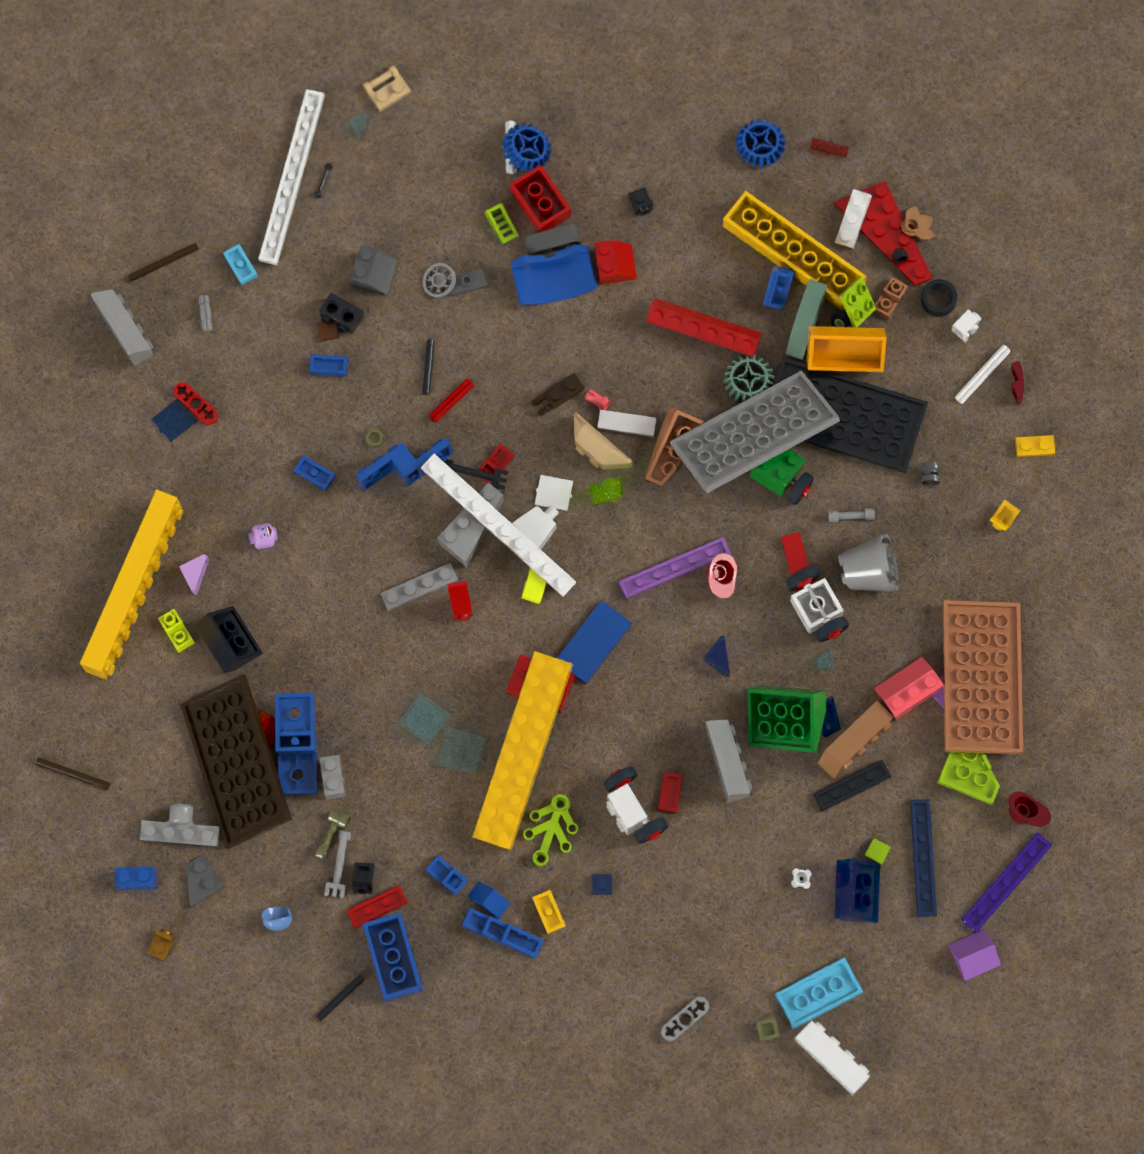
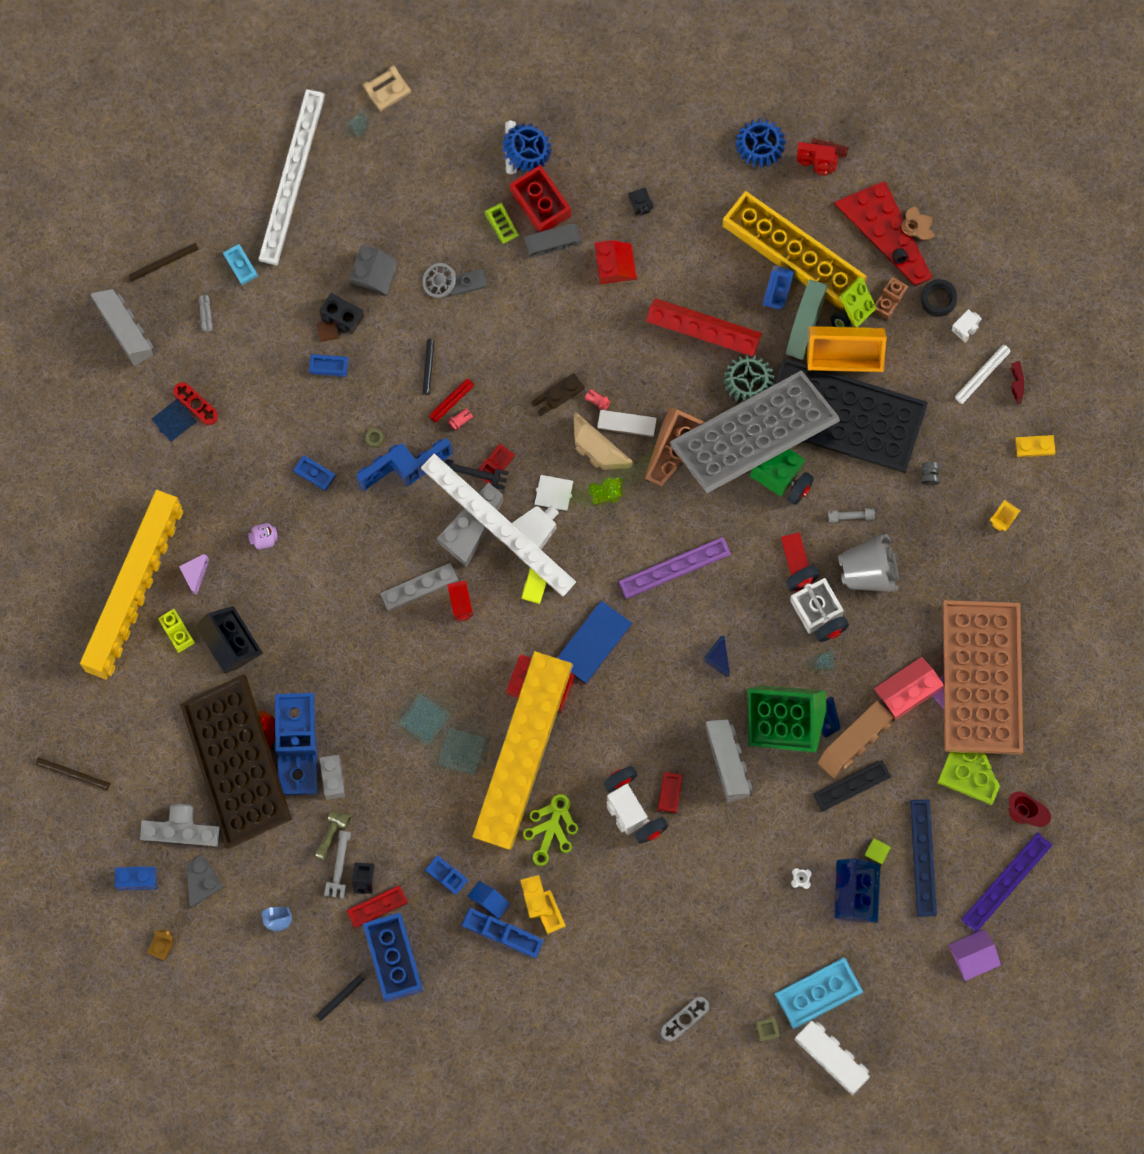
(328, 167): black hinge -> none
(459, 419): none -> coral pin
(534, 896): none -> yellow plate
(554, 278): blue panel -> none
(601, 884): dark blue plate -> none
(722, 575): piece -> none
(820, 156): none -> red plate
(853, 218): white plate -> none

